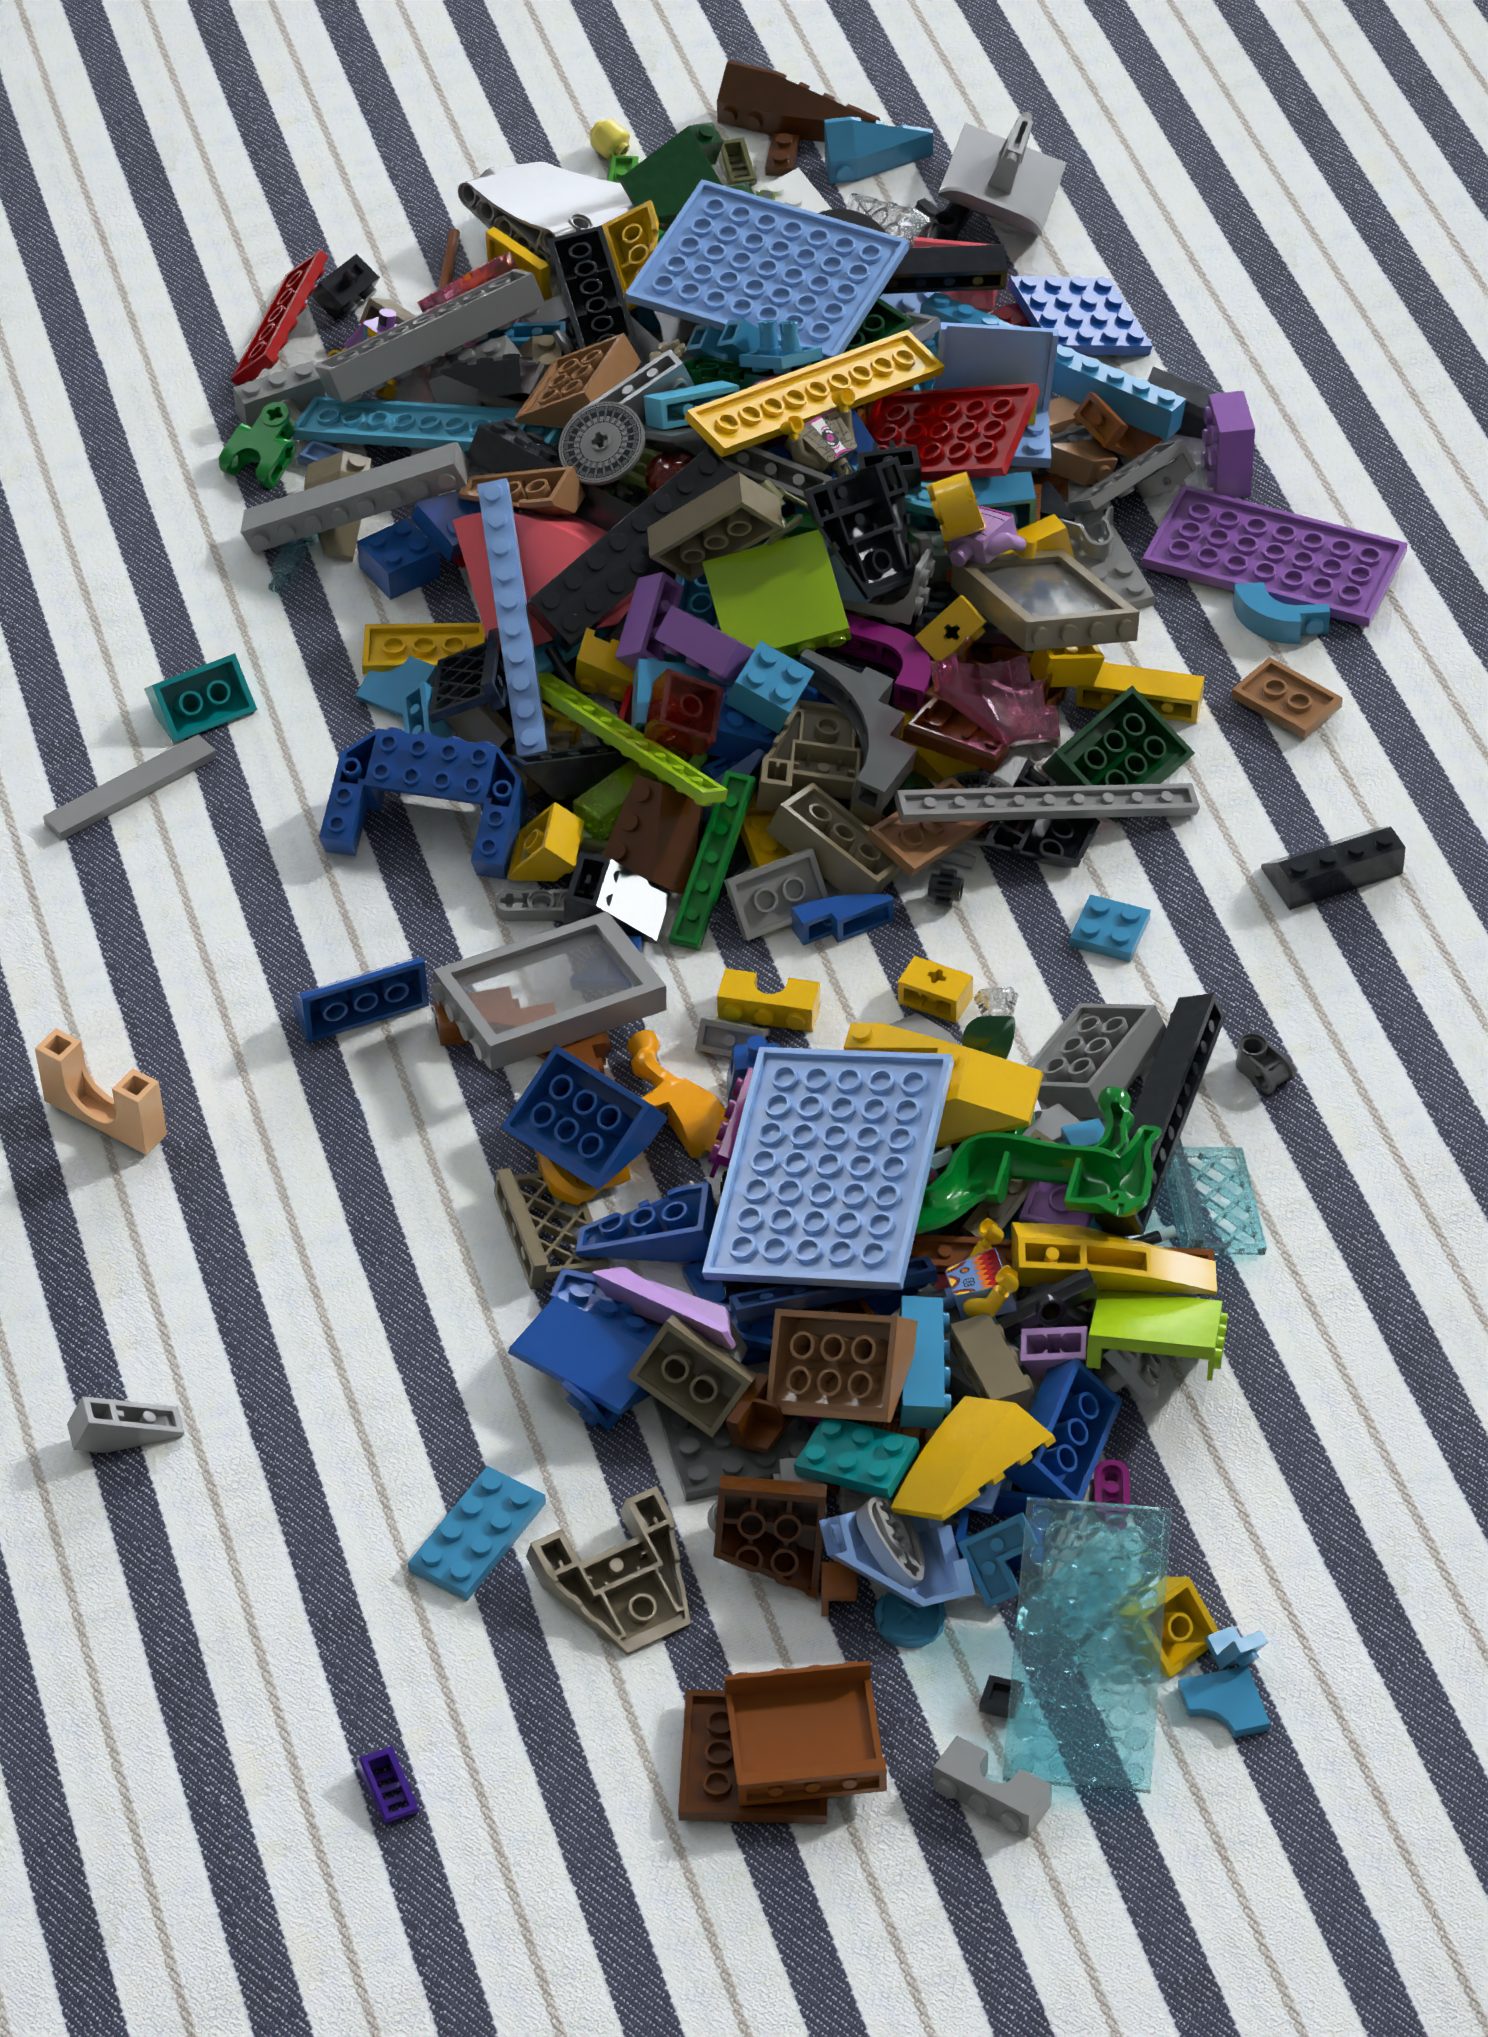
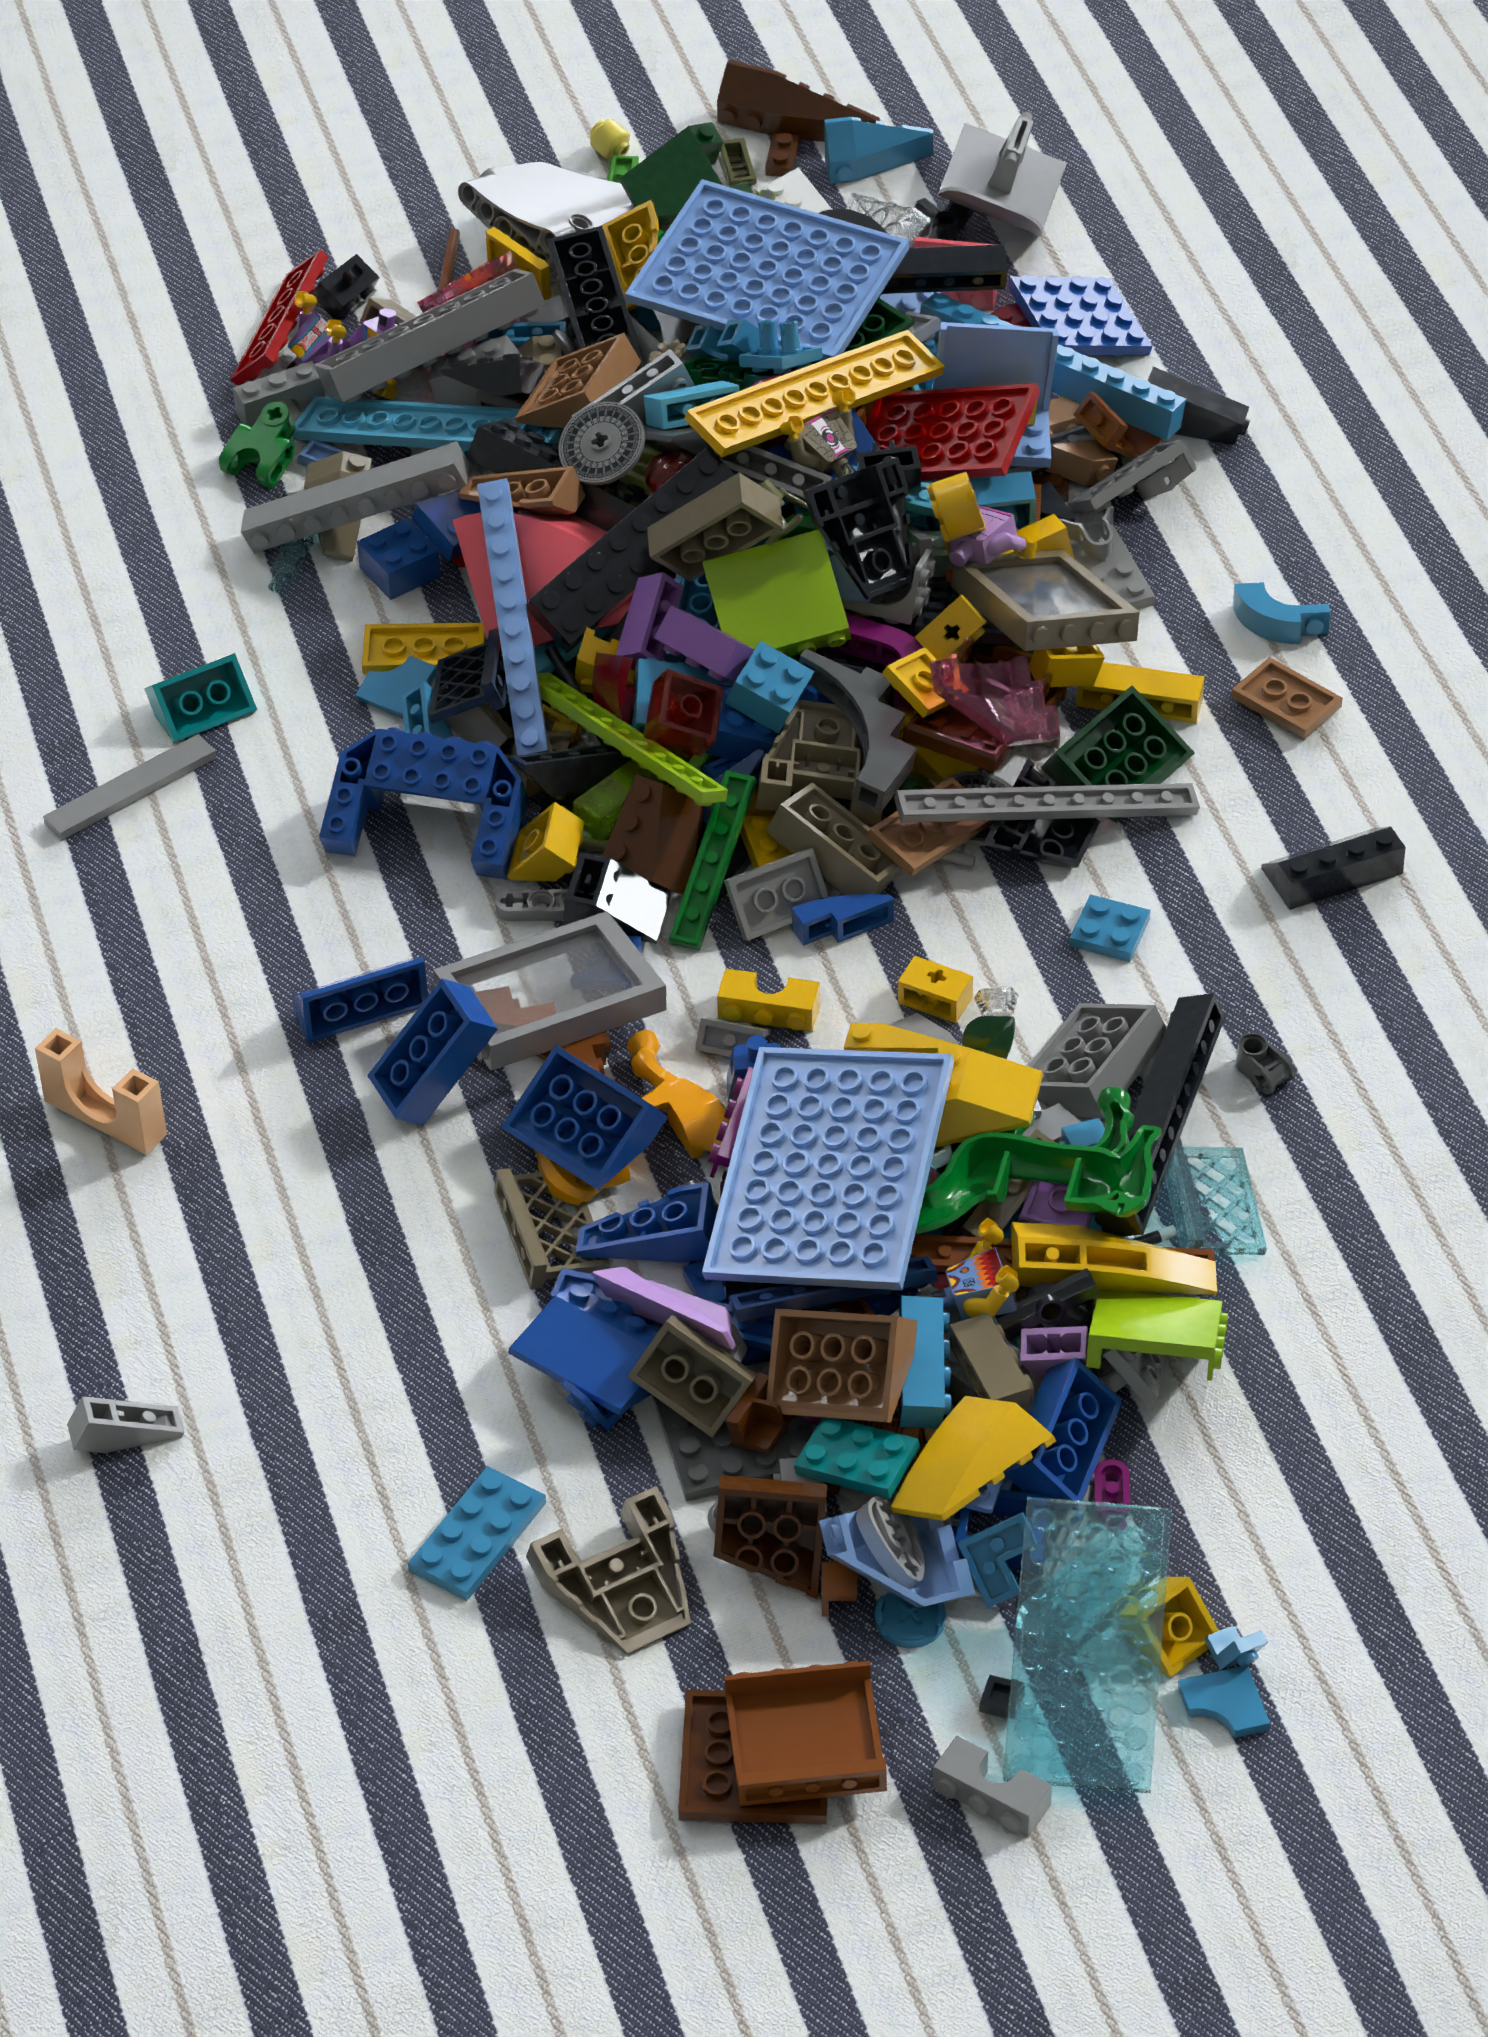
(315, 337): none -> torso
(378, 1760): dark purple slope -> none
(432, 1052): none -> blue brick
(609, 684): none -> dark red slope
(913, 680): none -> yellow plate
(945, 887): black gear -> none
(1228, 444): medium lavender brick -> none
(1295, 556): medium lavender plate -> none

